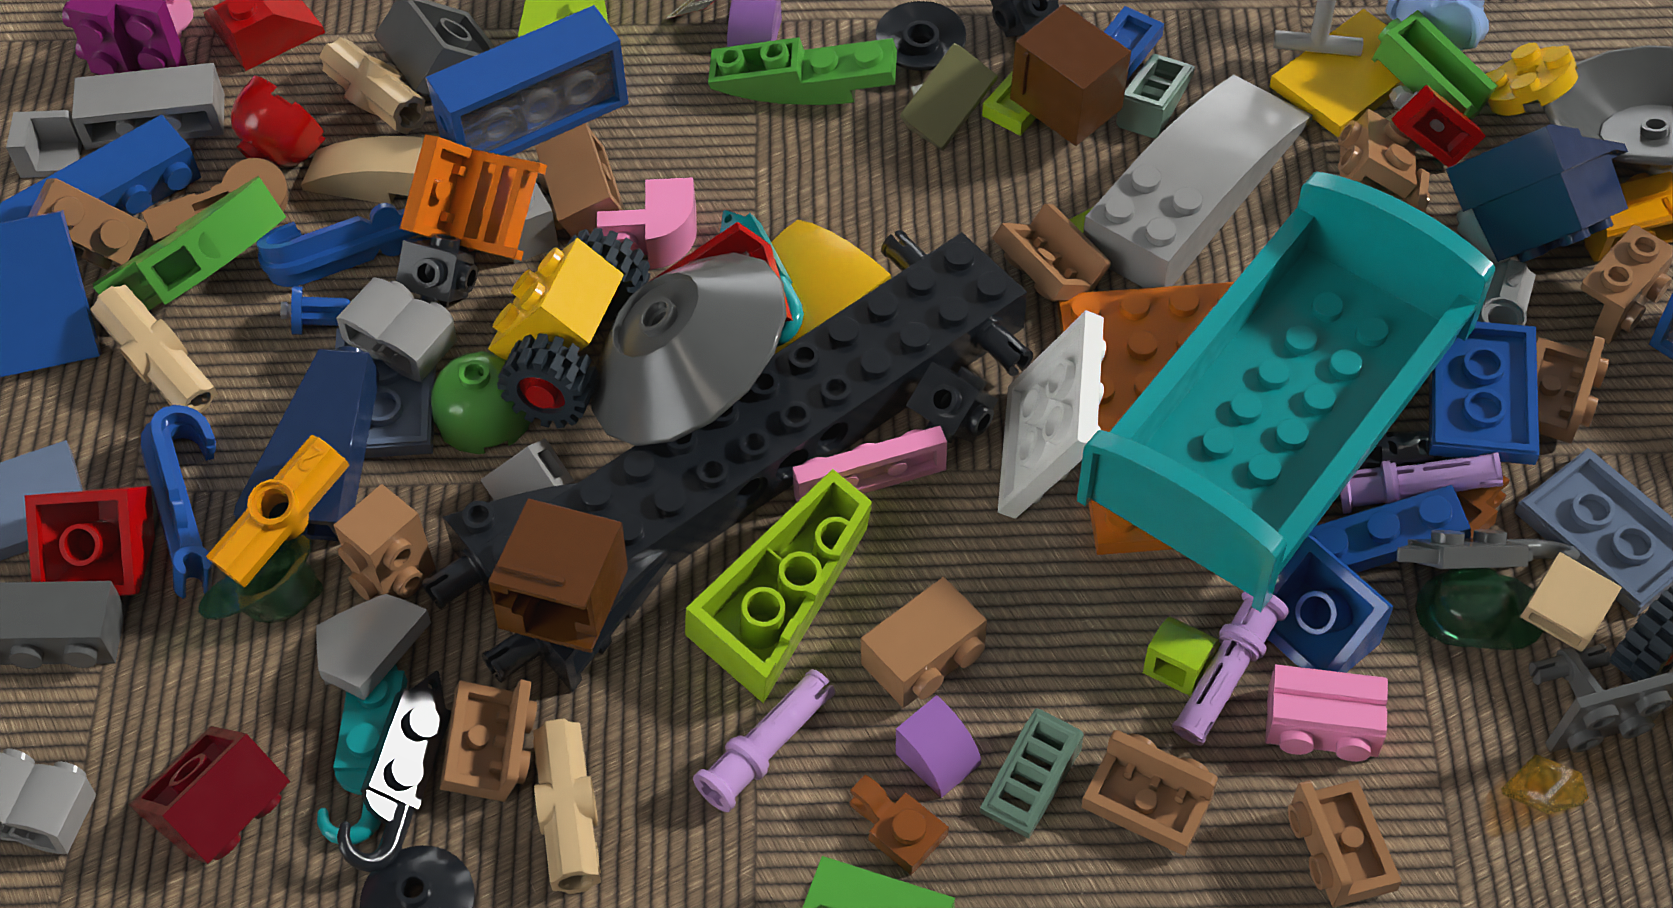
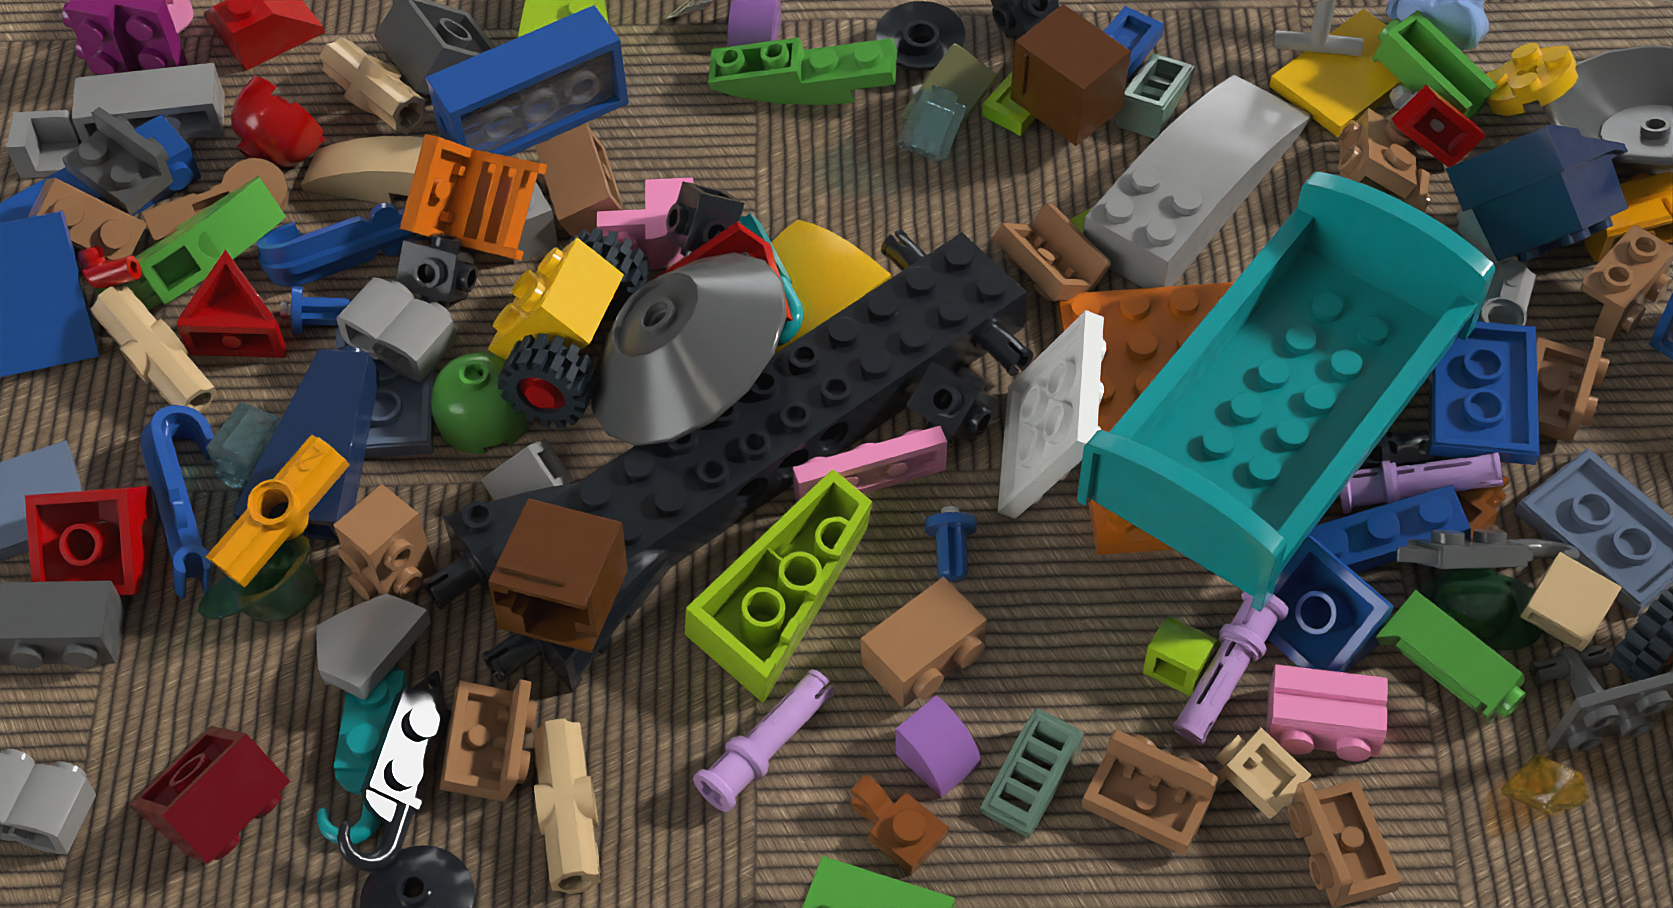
(107, 273): none -> red arm
(120, 163): none -> dark grey bracket
(229, 317): none -> red slope
(241, 443): none -> clear light blue brick
(700, 216): none -> black brick
(931, 123): none -> clear light blue brick
(951, 535): none -> blue piece
(1261, 771): none -> tan bracket
(1454, 657): none -> bright green window

